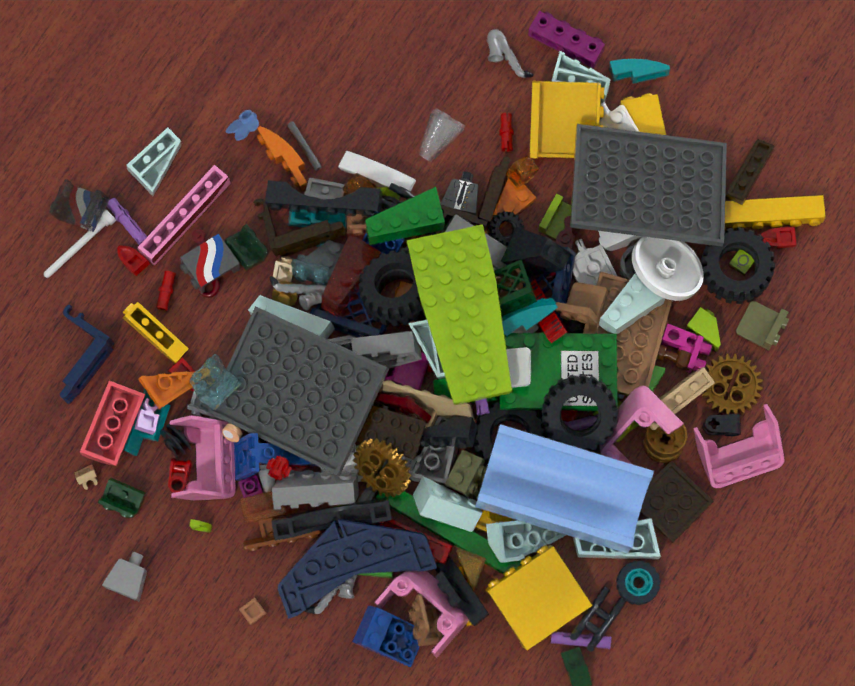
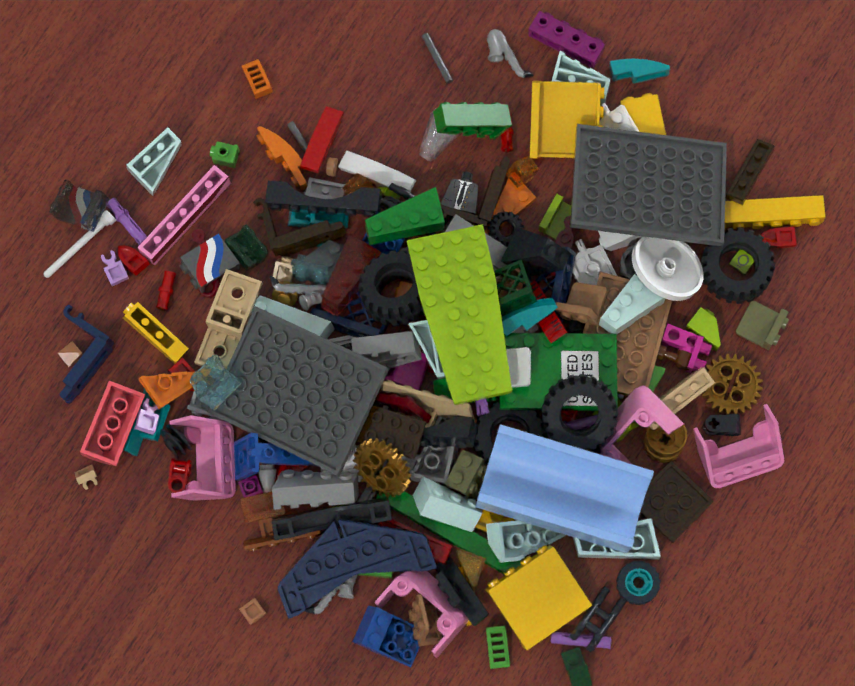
(70, 354): none -> nougat slope
(115, 270): none -> lavender plate
(122, 498): dark green bracket -> none
(127, 577): light grey torso -> none
(200, 526): lime tile -> none
(228, 159): none -> bright green brick
(228, 316): none -> tan bracket
(232, 432): light nougat tile -> none
(246, 123): medium blue plate -> none
(262, 91): none -> orange slope
(278, 468): red gear -> none
(321, 139): none -> red slope
(332, 166): none -> medium nougat tile
(355, 224): nougat bracket -> none
(437, 58): none -> dark grey bar
(472, 119): none -> wedge
(493, 630): none -> bright green slope

